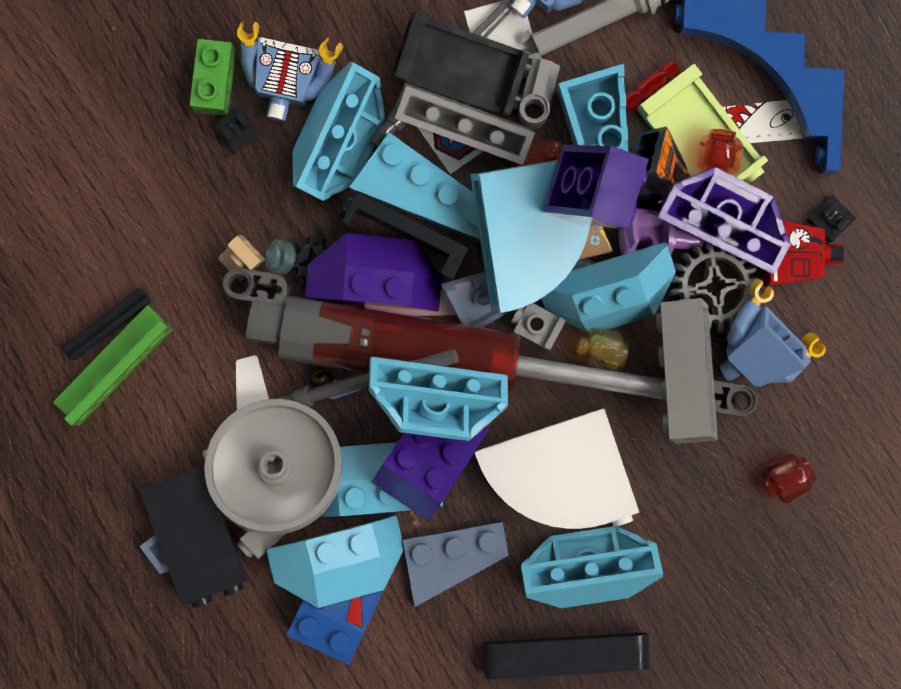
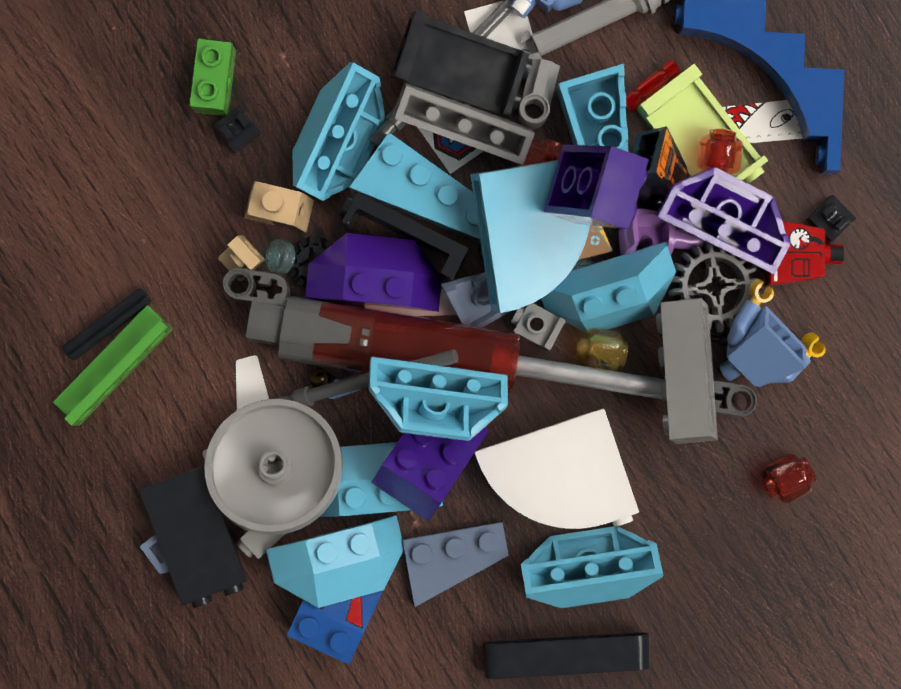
(279, 206): none -> tan torso
(285, 70): torso -> none

